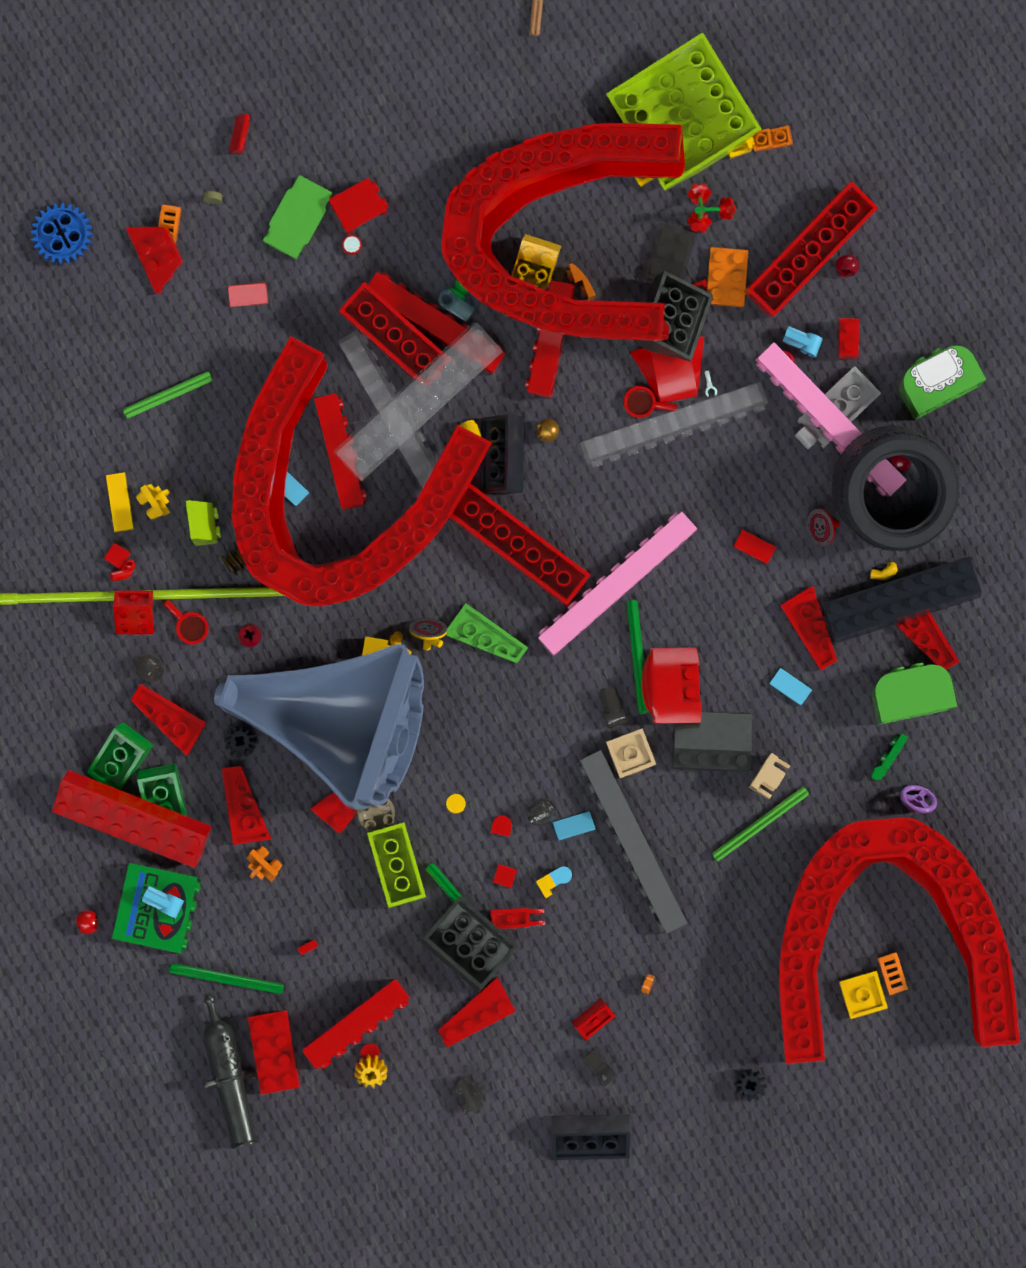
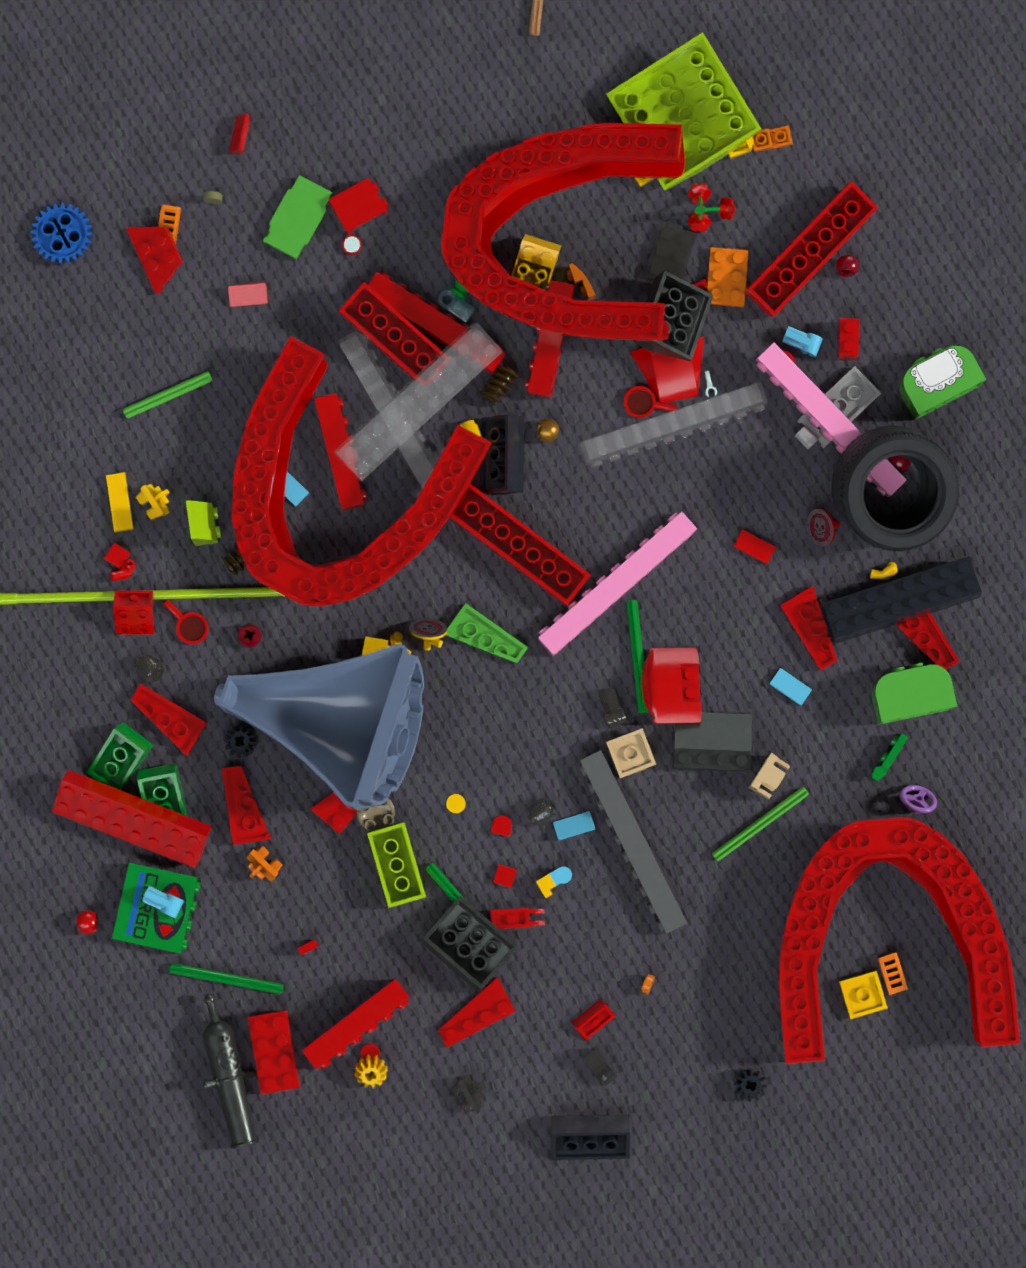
(498, 384): none -> dark brown piece

